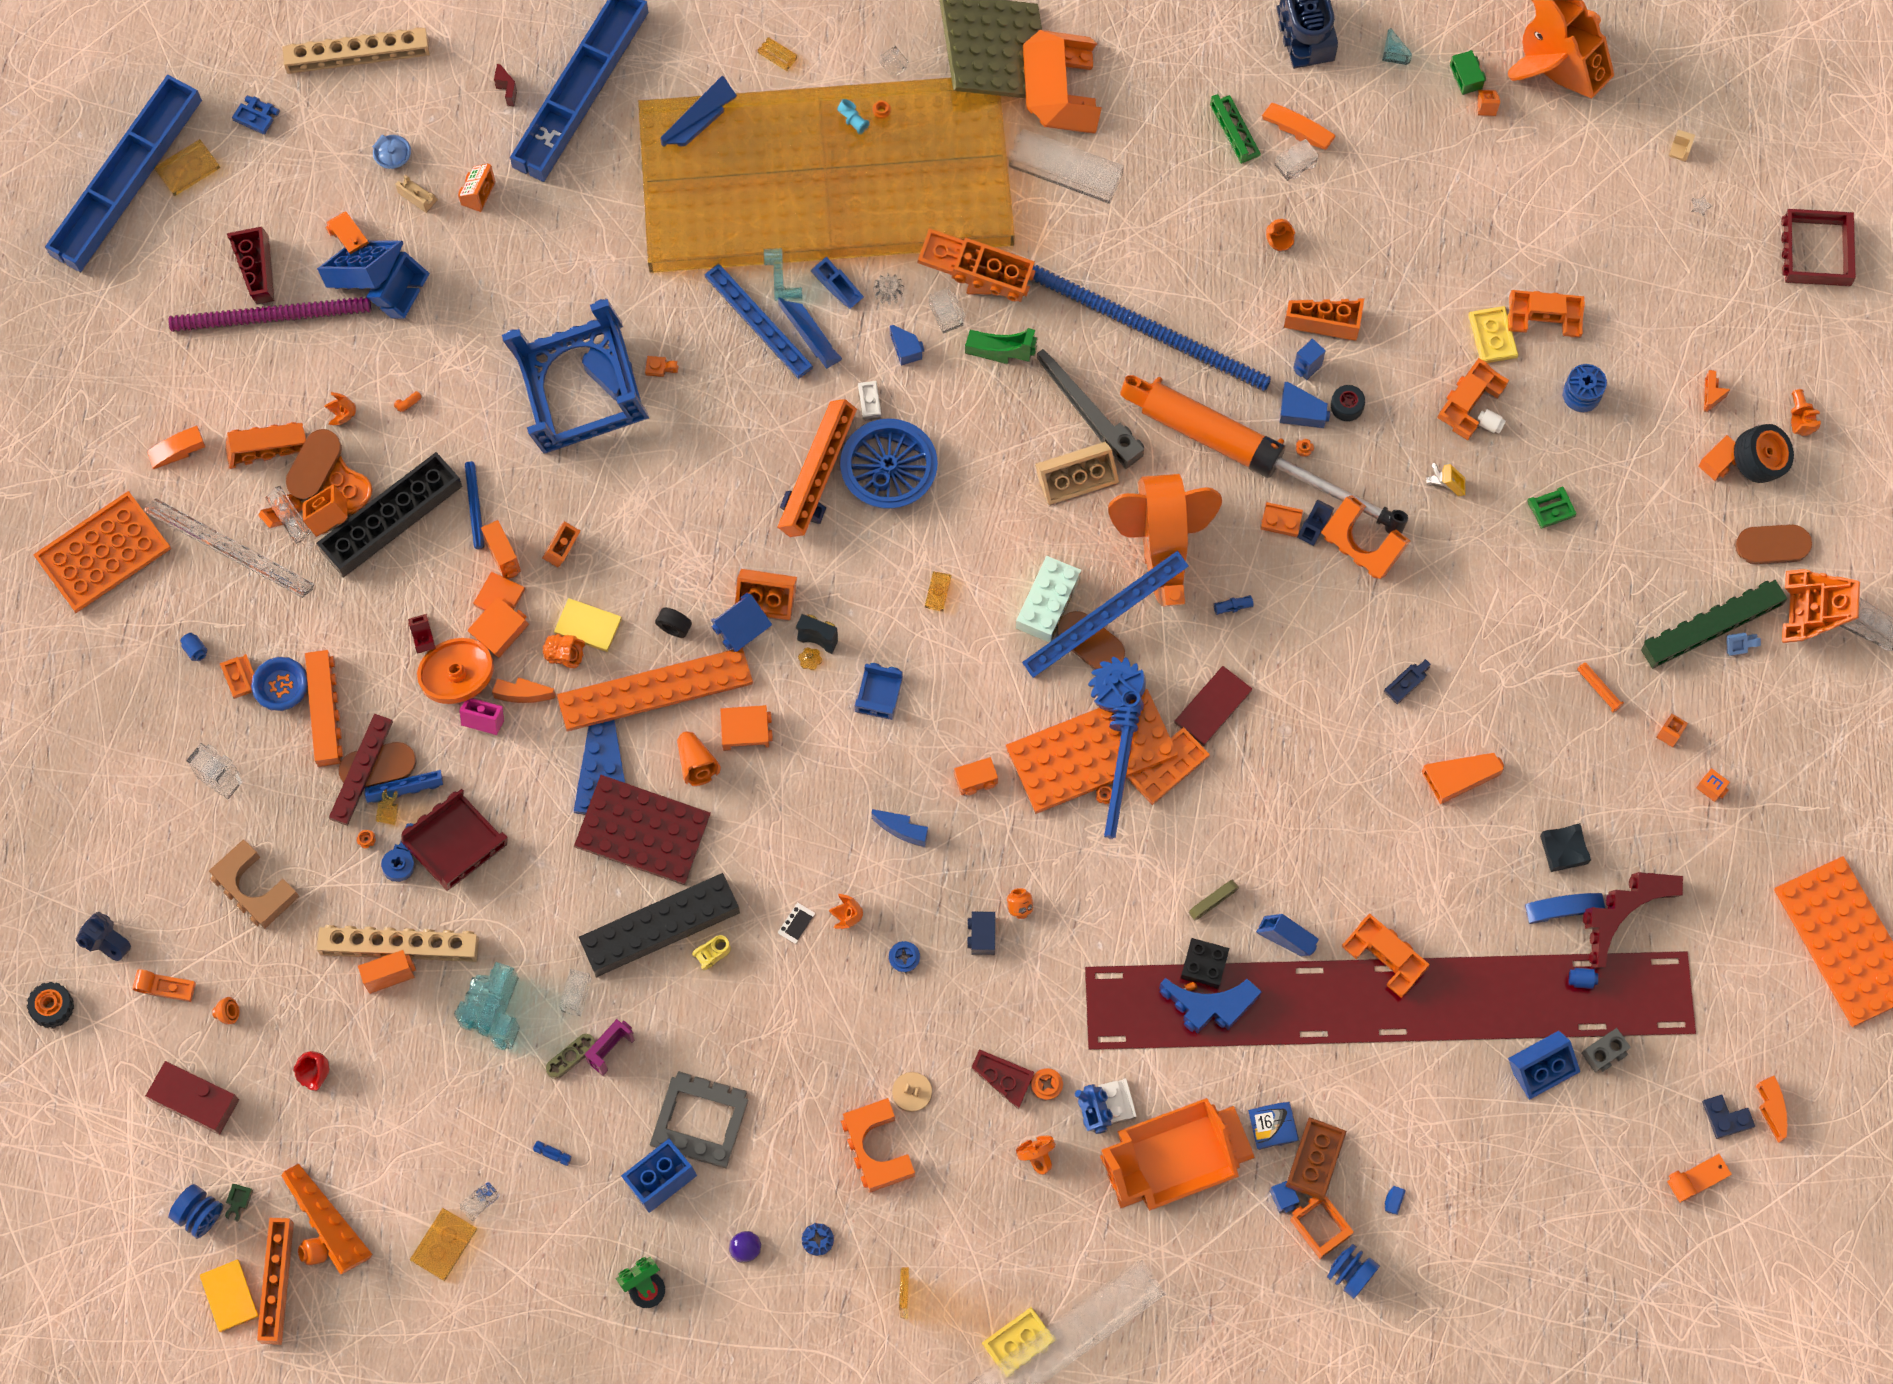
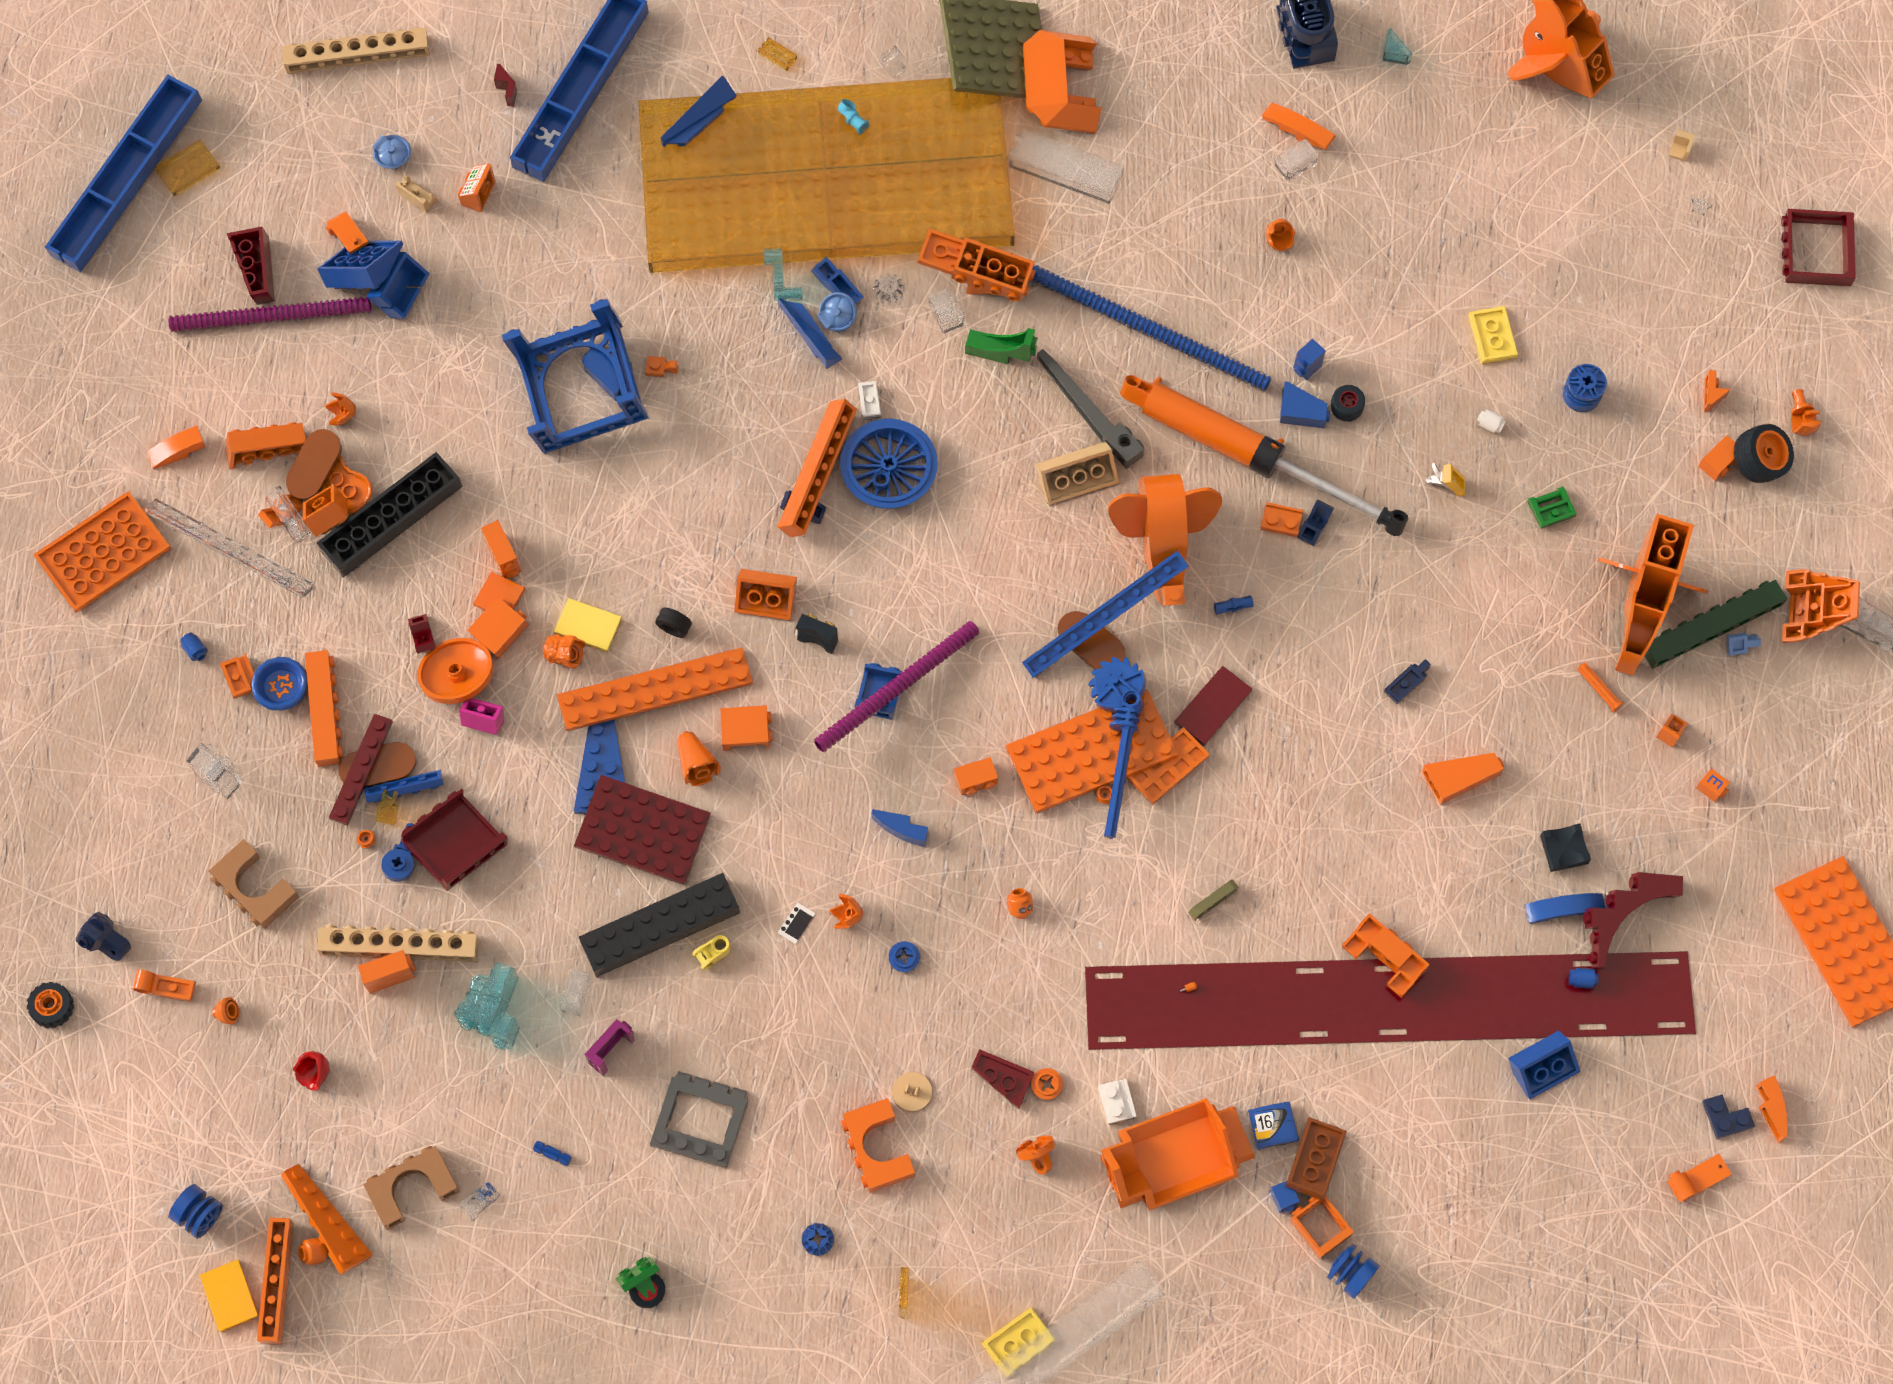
(192, 1097): dark red brick -> none
(238, 1198): dark green plate -> none
(254, 119): blue plate -> none
(382, 1187): none -> medium nougat arch
(401, 405): orange arm -> none
(443, 1244): clear yellow tile -> none
(474, 505): blue axle -> none
(522, 692): orange slope -> none
(561, 544): orange brick -> none
(570, 1064): olive beam -> none
(659, 1175): blue slope -> none
(741, 623): blue panel -> none
(745, 1246): dark purple hair -> none
(758, 321): blue plate -> none
(810, 662): clear yellow plant -> none
(837, 312): none -> medium blue piece
(881, 105): orange plate -> none
(896, 686): none -> magenta piece
(906, 345): blue slope -> none
(938, 591): clear yellow plate -> none
(982, 933): dark blue brick -> none
(1048, 599): light aqua brick -> none
(1094, 1108): blue brick -> none
(1201, 1008): blue arch -> none
(1205, 963): black brick -> none
(1231, 130): green fence -> none
(1288, 934): blue slope -> none
(1304, 452): orange plate -> none
(1326, 317): orange wedge -> none
(1340, 530): orange arch -> none
(1394, 1200): blue piece -> none
(1467, 72): green brick -> none
(1469, 390): orange bracket -> none
(1488, 102): orange slope -> none
(1546, 308): orange bracket -> none
(1603, 1047): dark grey brick -> none
(1652, 587): none -> orange animal
(1773, 544): dark orange tile -> none

